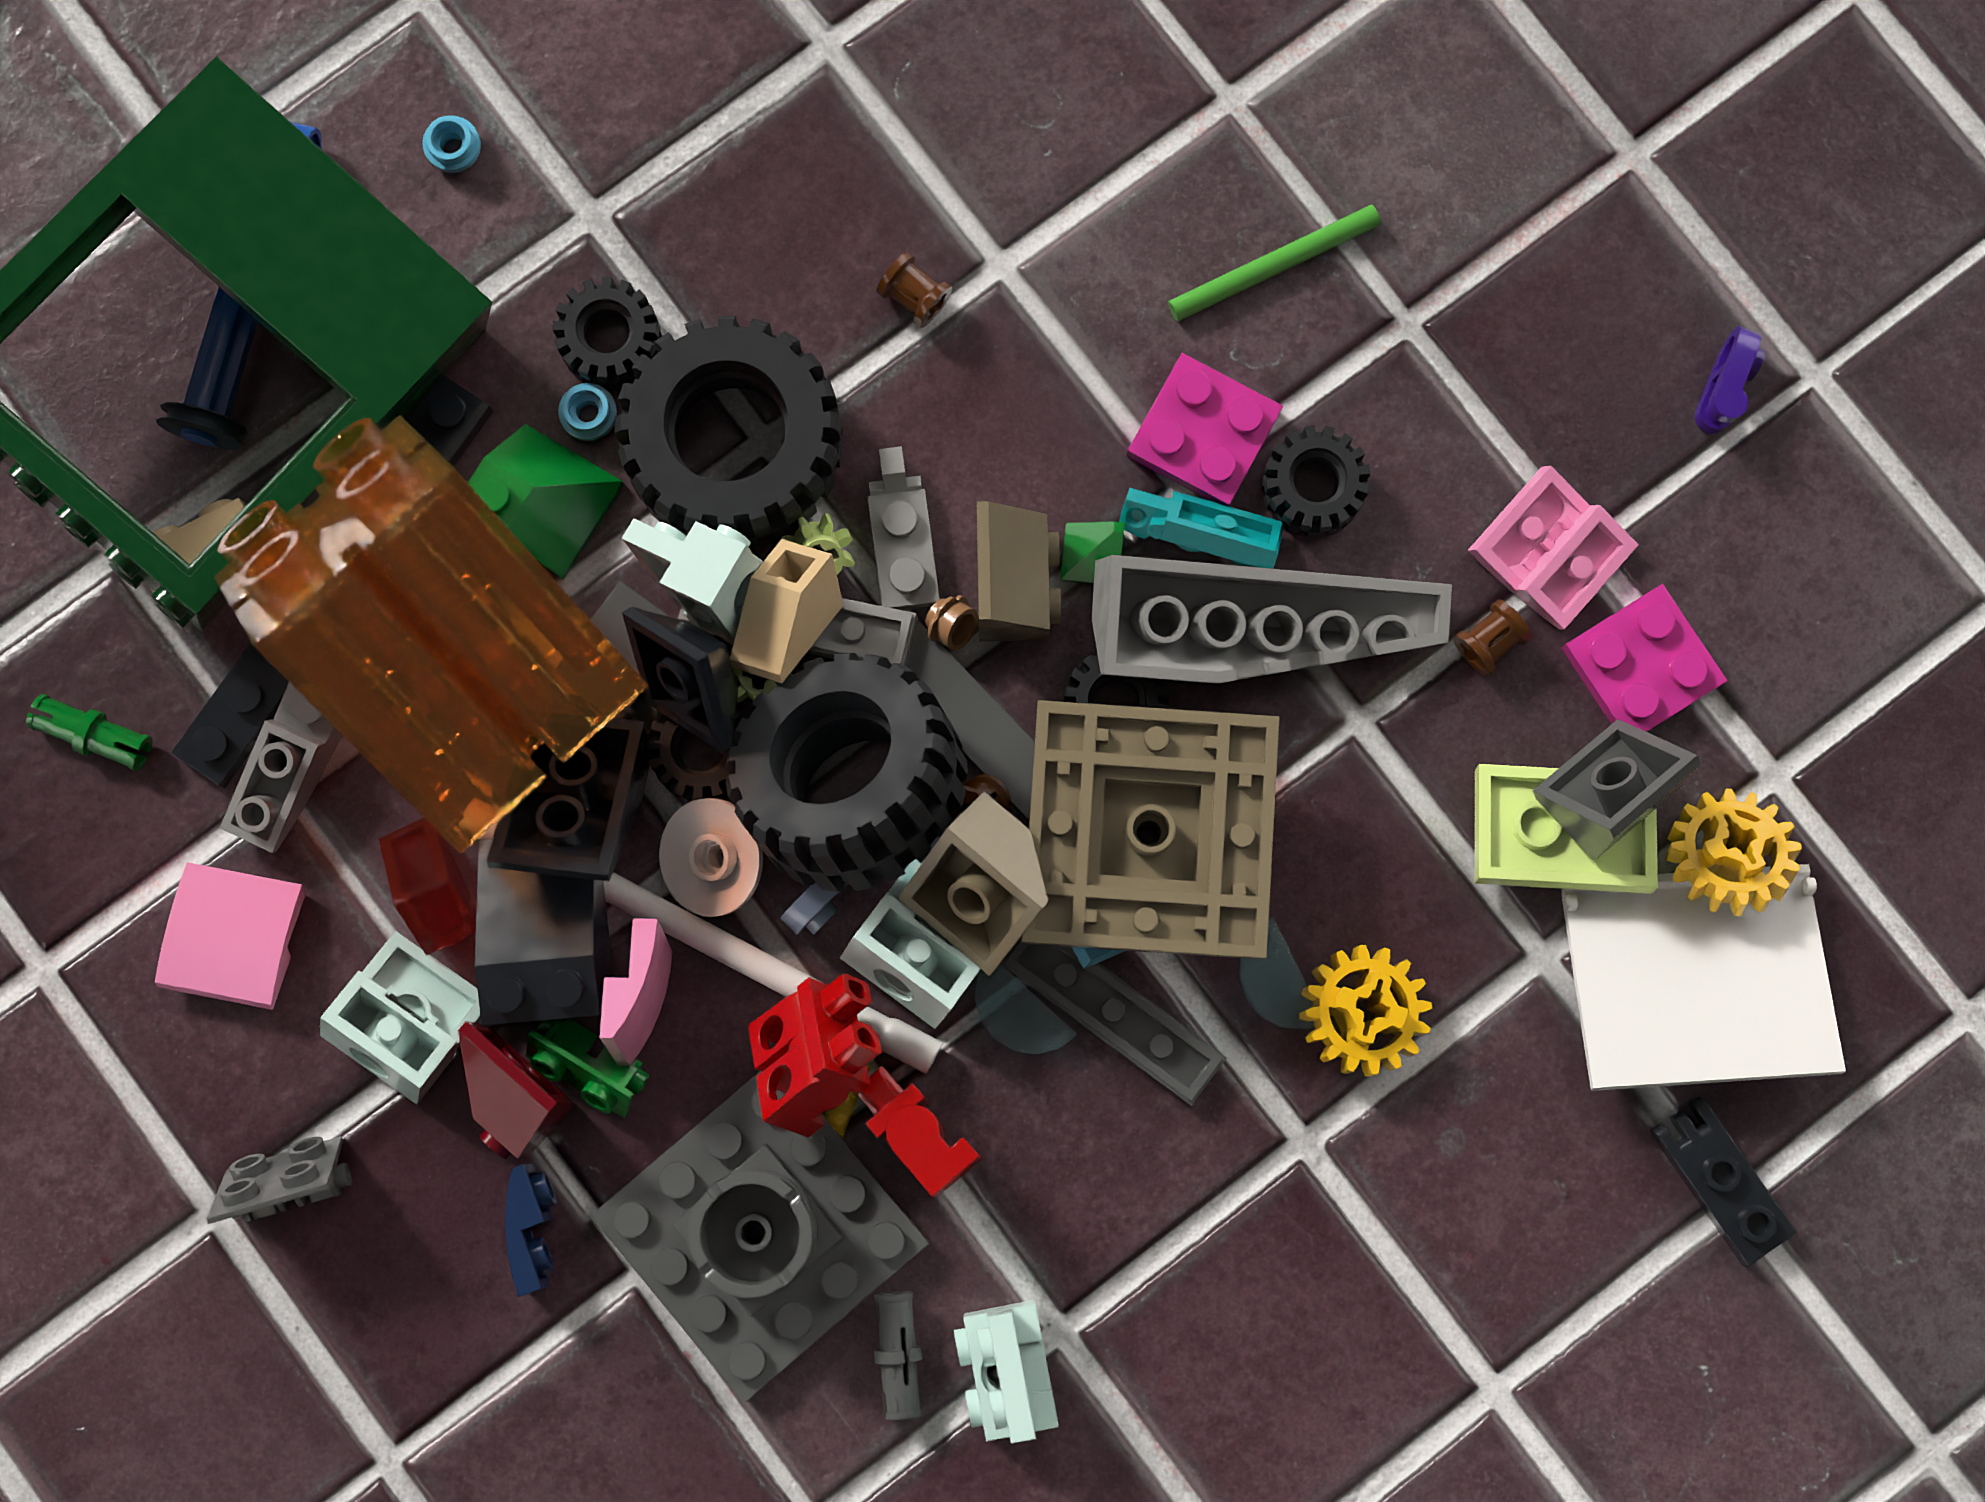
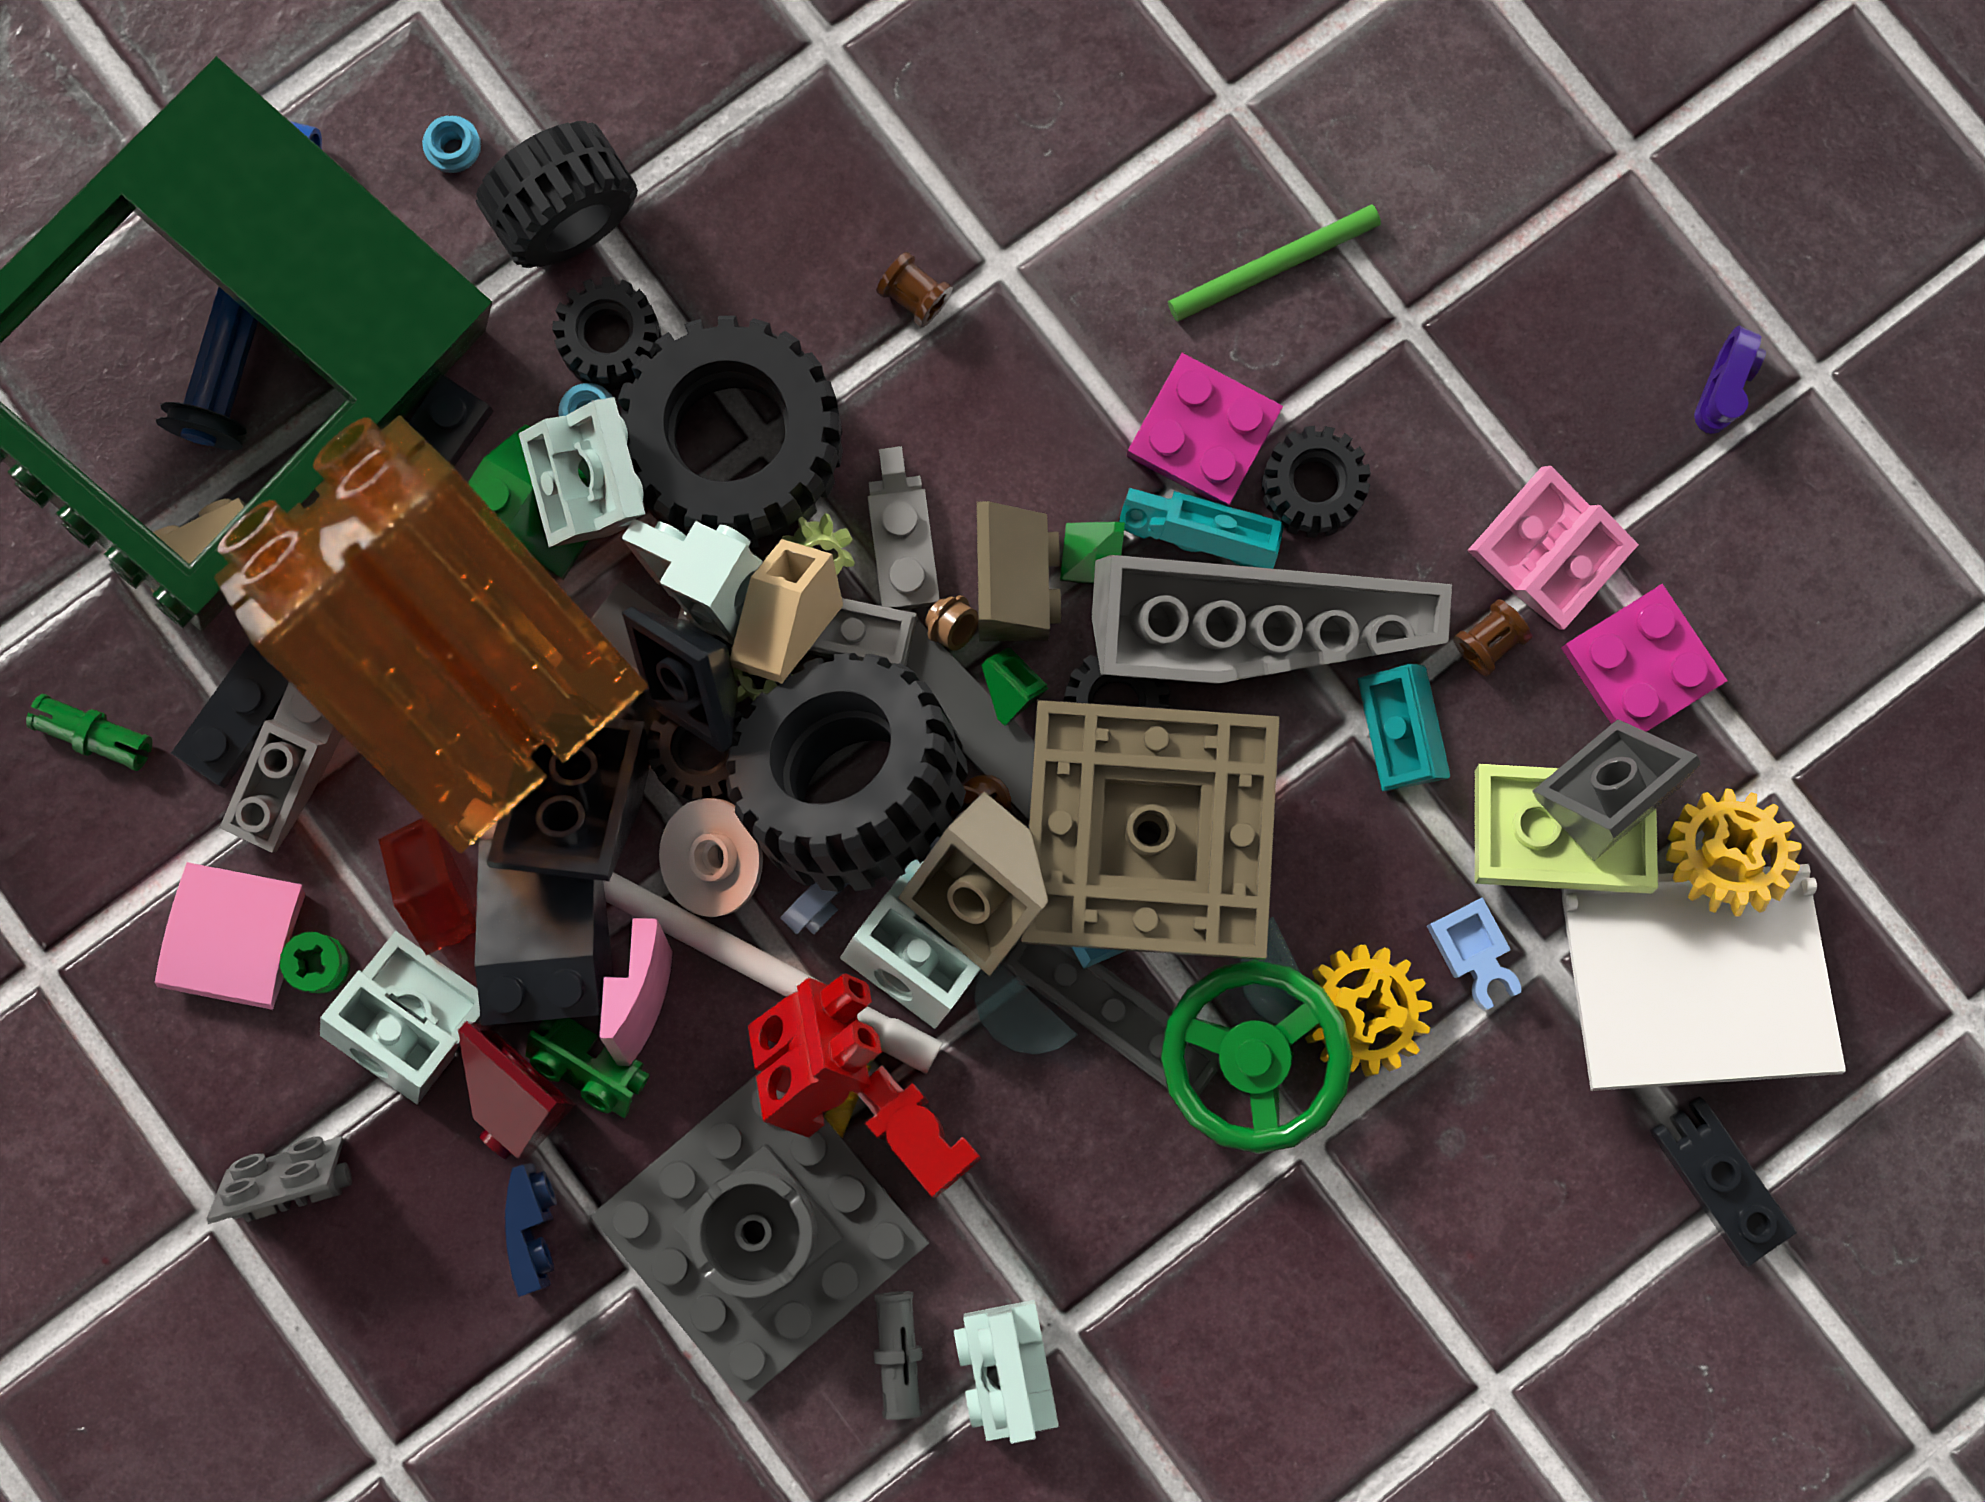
(326, 968): none -> green wheel
(556, 194): none -> black tyre
(595, 443): none -> light aqua brick
(1011, 684): none -> green slope
(1256, 1057): none -> green piece
(1403, 727): none -> teal slope
(1471, 943): none -> light blue plate

